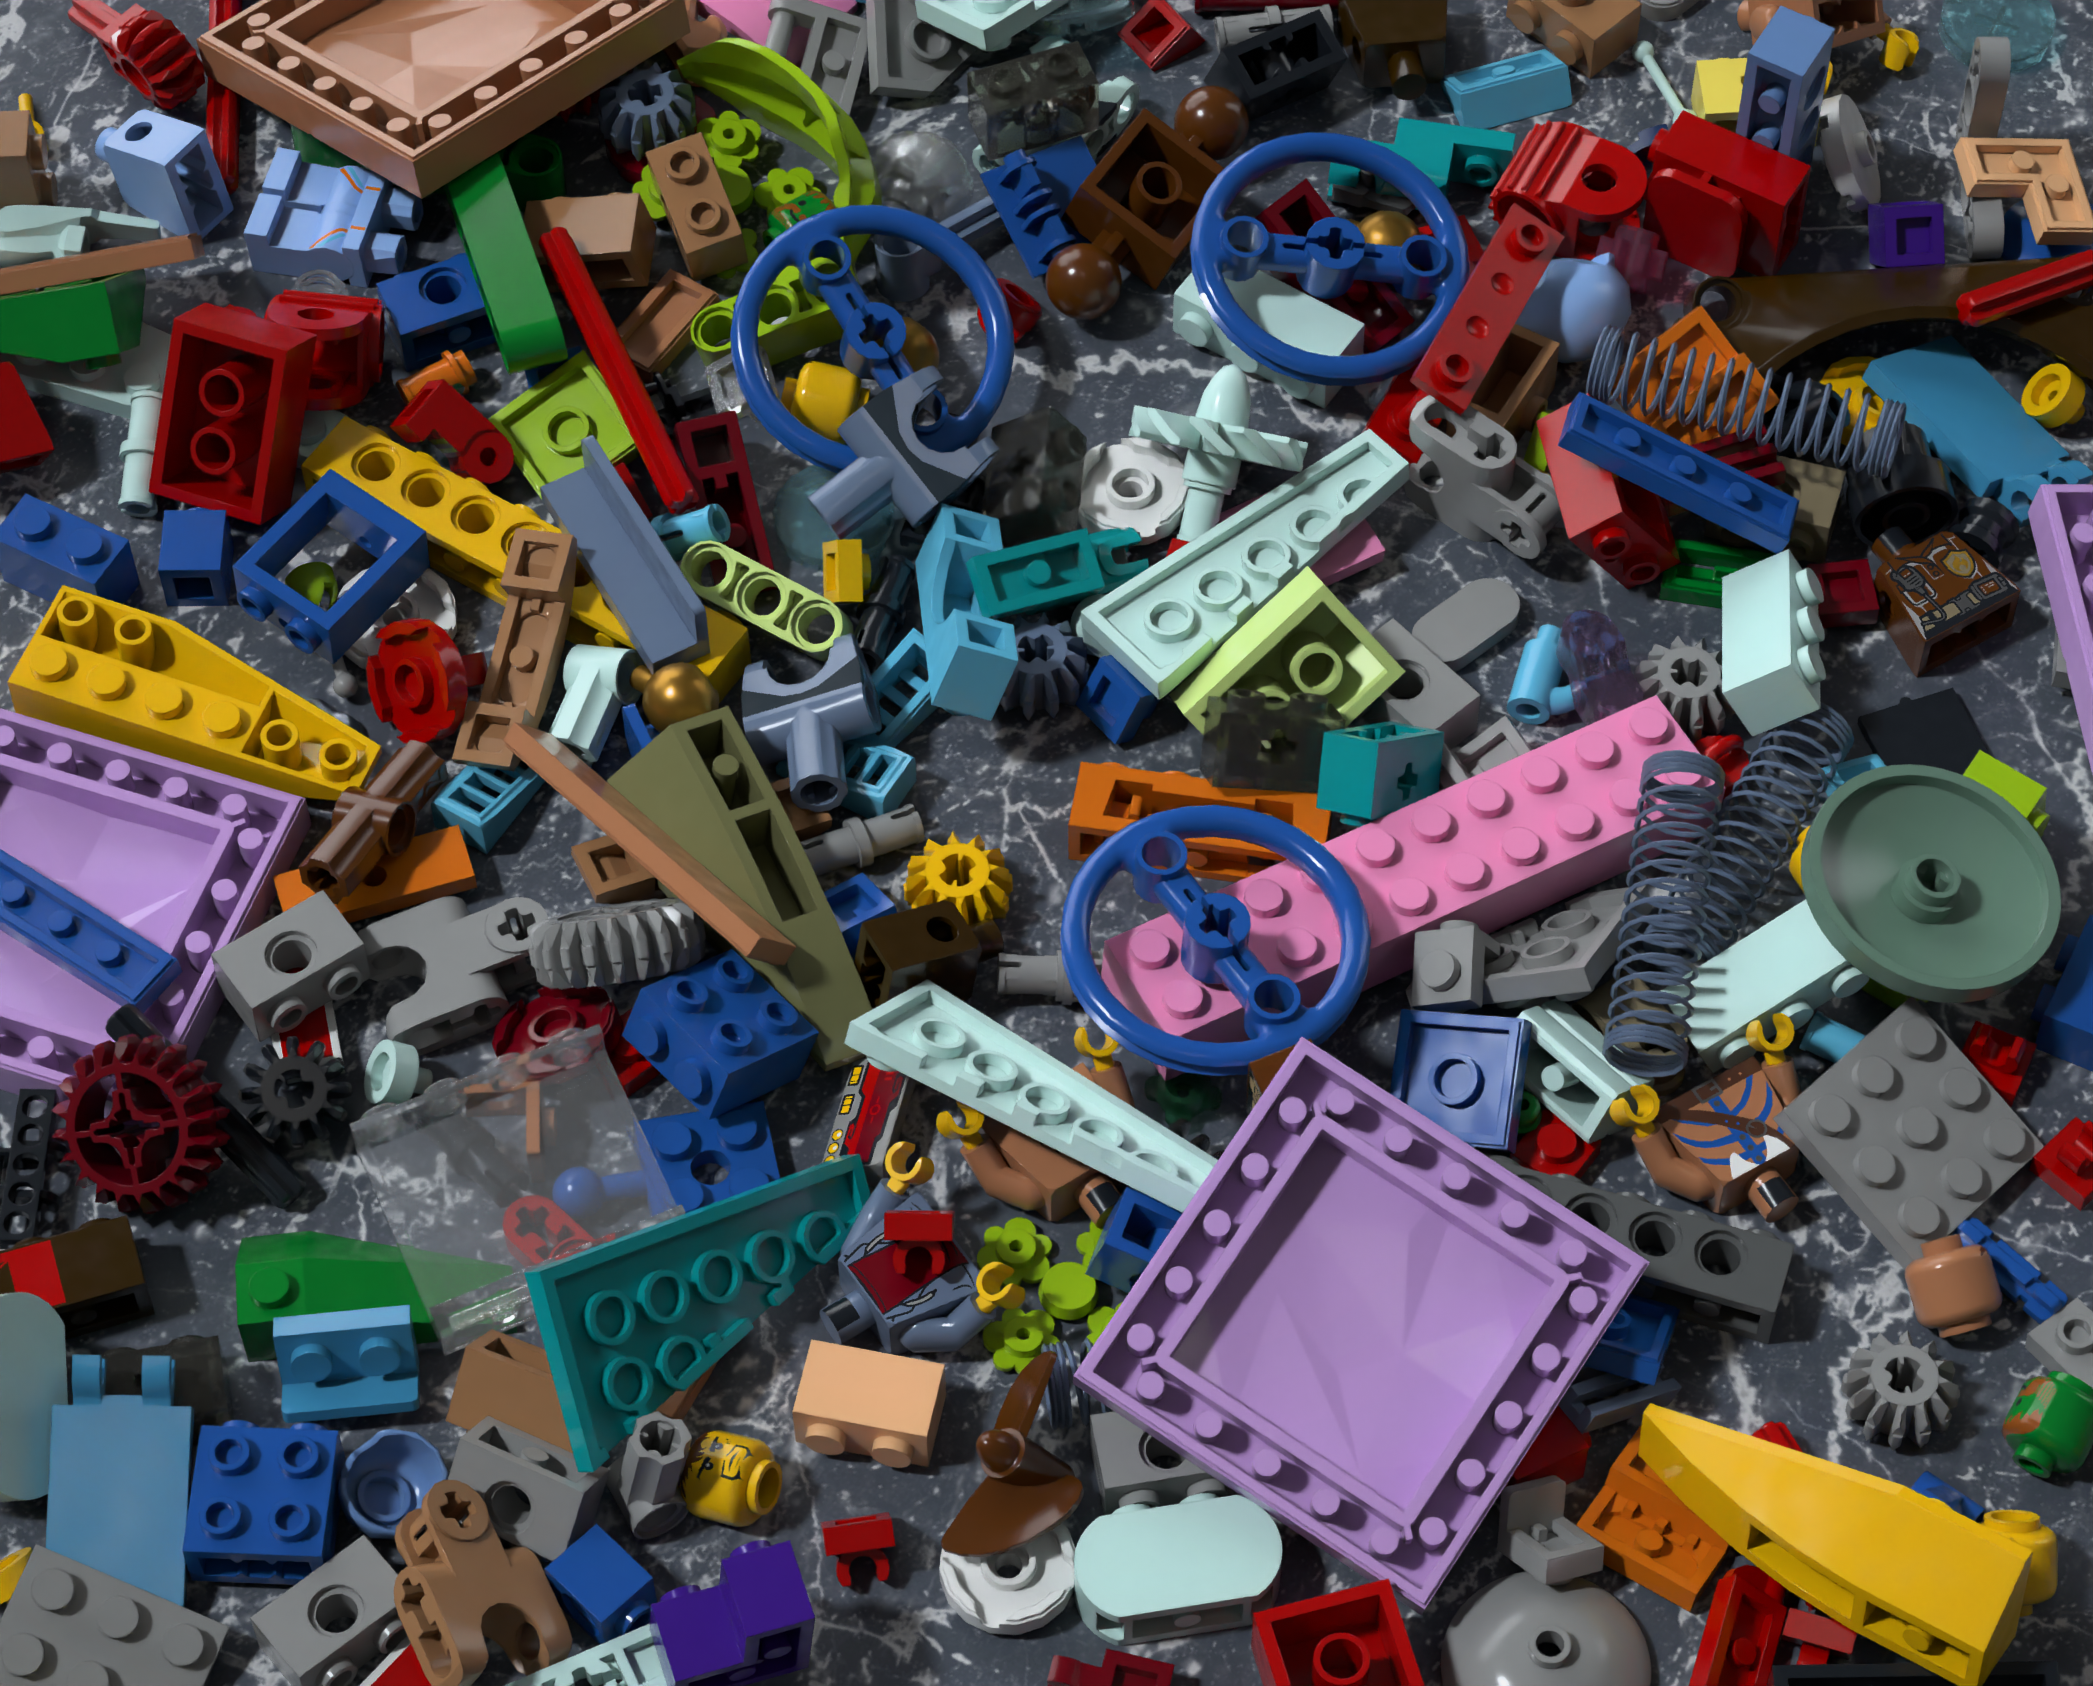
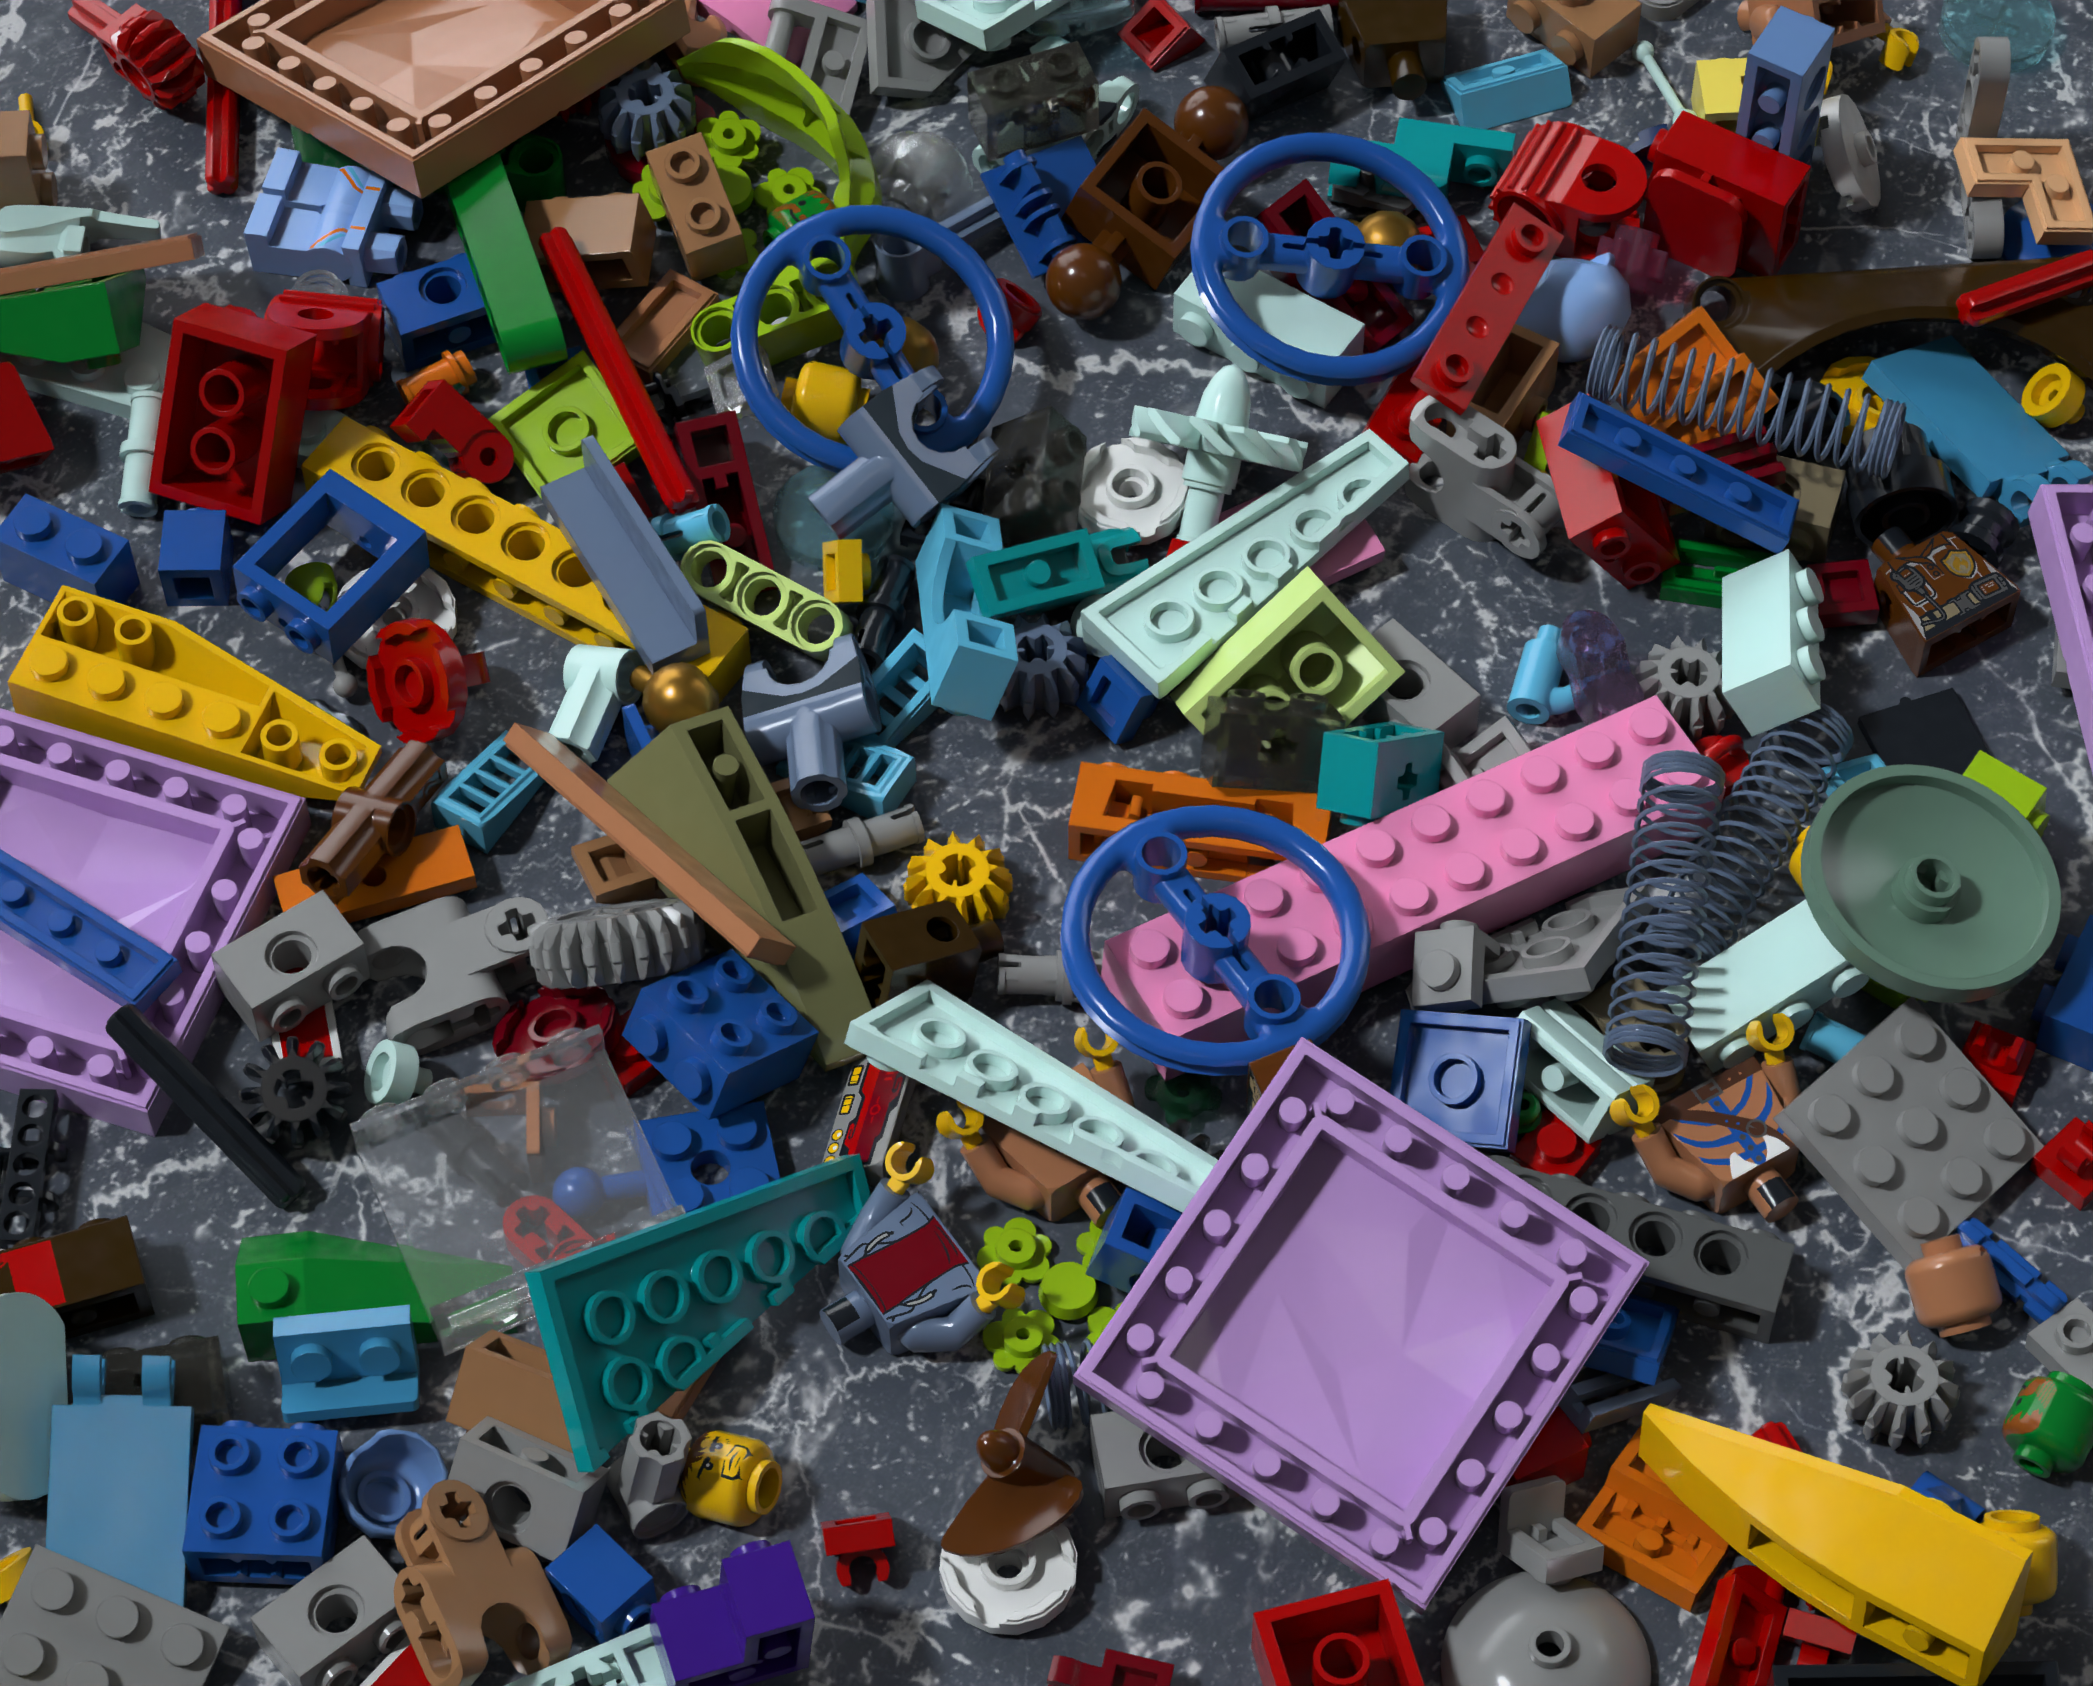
(142, 1172): dark red gear -> none
(166, 172): light blue torso -> none
(526, 649): medium nougat slope -> none
(869, 1404): light nougat brick -> none
(919, 1229): red tile -> none
(1176, 1568): light aqua brick -> none
(1469, 622): light grey tile -> none
(1906, 233): dark purple brick -> none

